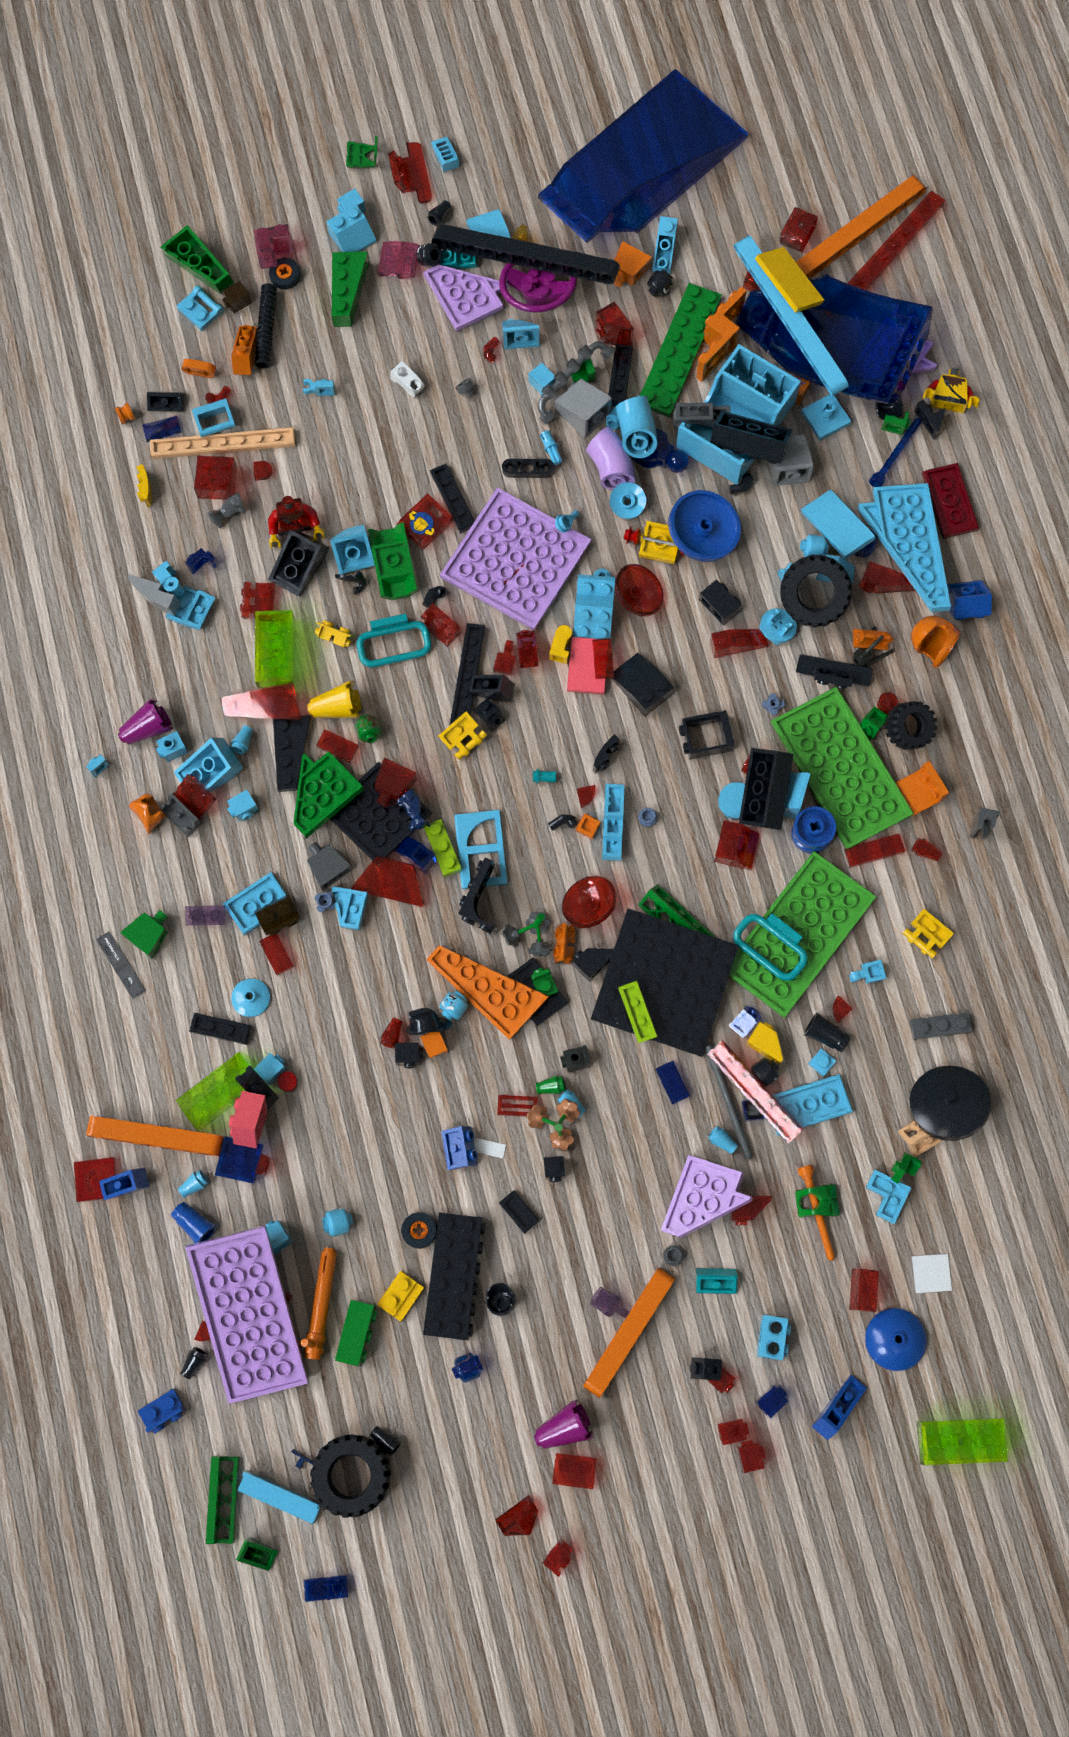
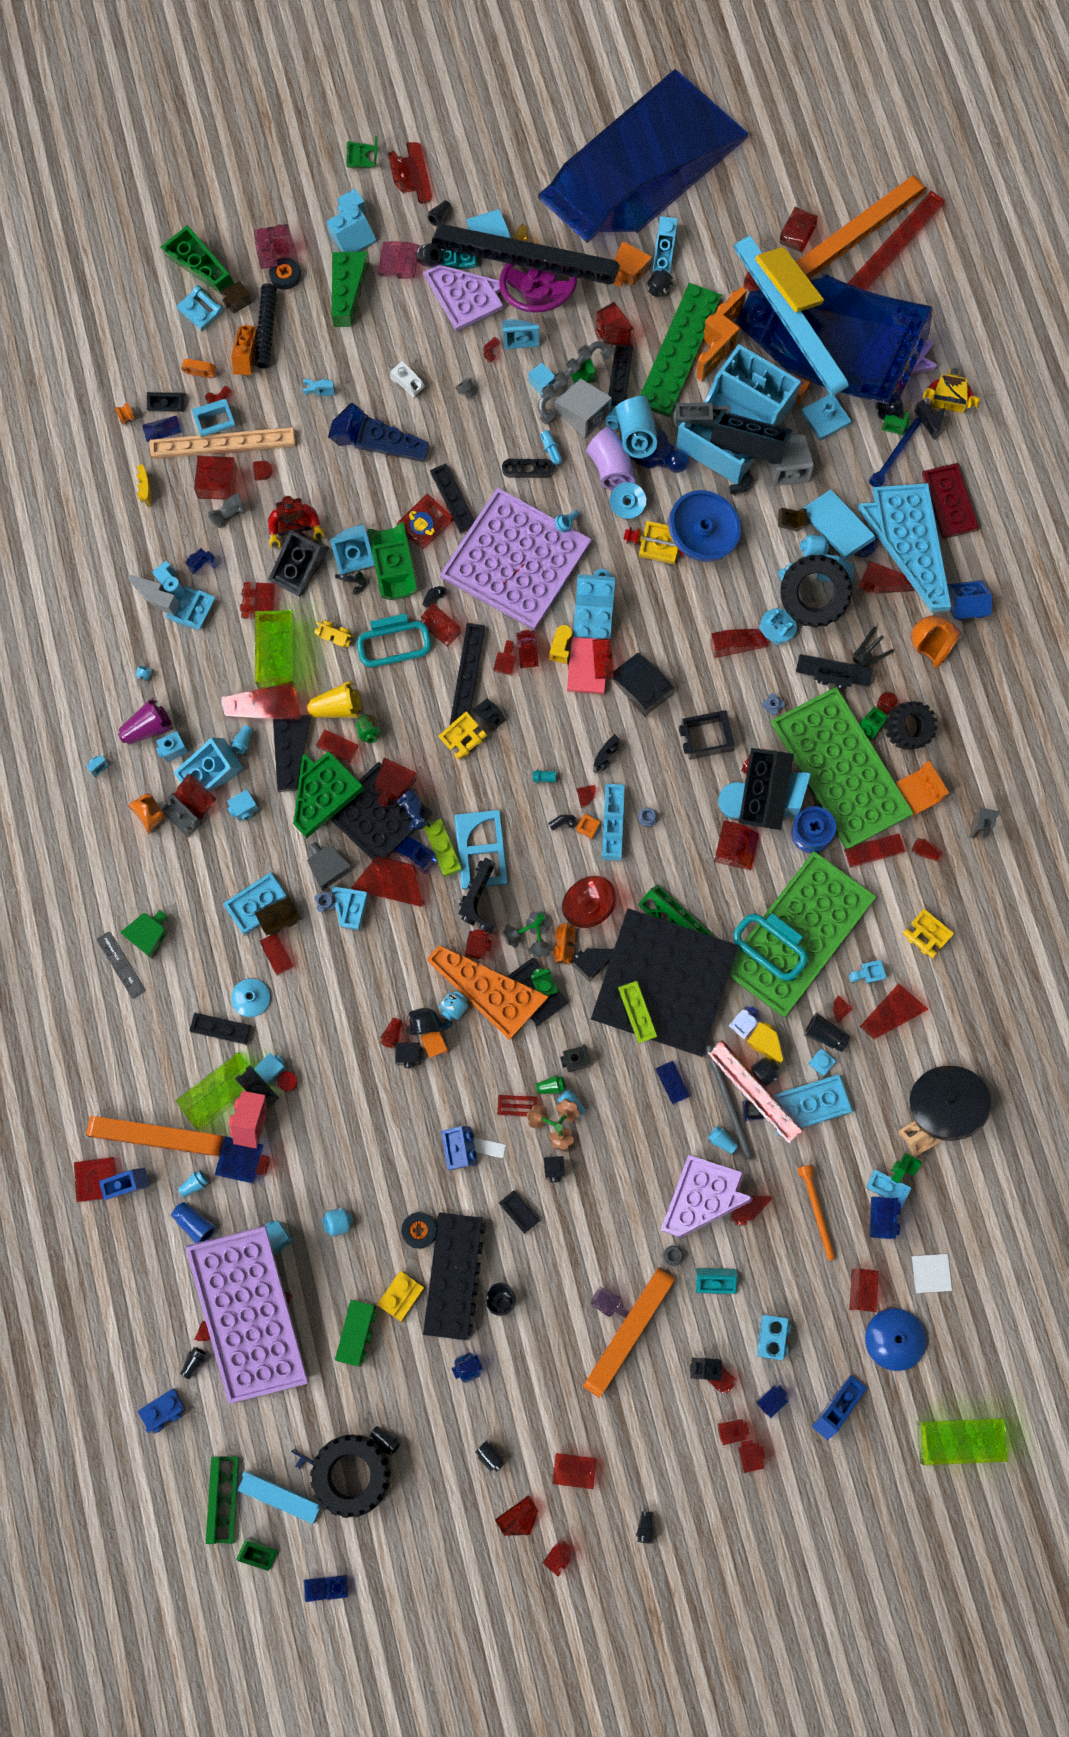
(143, 671): none -> medium azure hinge
(205, 915): clear purple plate -> none
(316, 1335): orange cylinder -> none
(346, 426): none -> clear blue slope
(388, 440): none -> dark blue wing
(447, 164): medium azure slope -> none
(477, 944): none -> clear red brick
(490, 1456): none -> black brick
(492, 687): black slope -> none
(565, 1427): magenta cone -> none
(639, 590): clear red dish -> none
(646, 1528): none -> black cone
(720, 602): black brick -> none
(792, 519): none -> dark brown bracket
(827, 1201): green piece -> none
(865, 638): orange hinge -> none
(884, 1218): none -> clear blue bracket
(892, 1012): none -> clear red wing
(940, 1026): dark grey plate -> none

